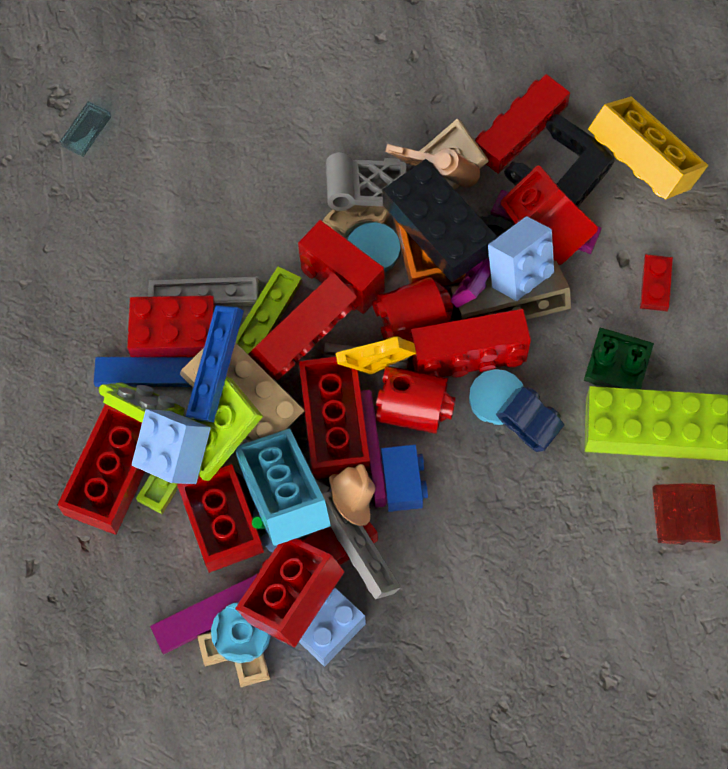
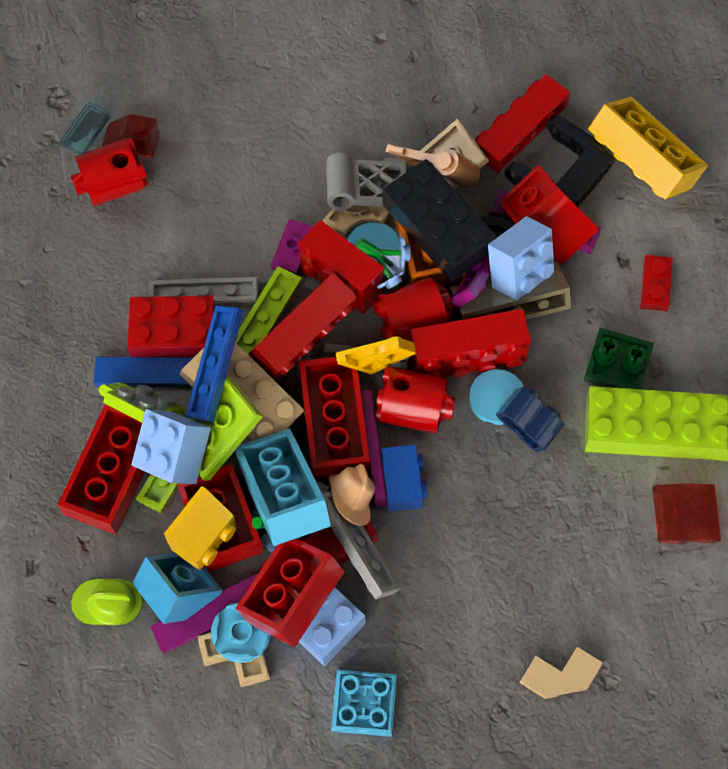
(106, 602): none -> lime piece
(109, 172): none -> red cylinder
(141, 129): none -> clear red slope
(175, 587): none -> dark azure slope
(200, 529): none -> yellow slope
(288, 251): none -> magenta plate
(364, 703): none -> medium azure tile
(392, 261): none -> plant
(551, 682): none -> tan tile

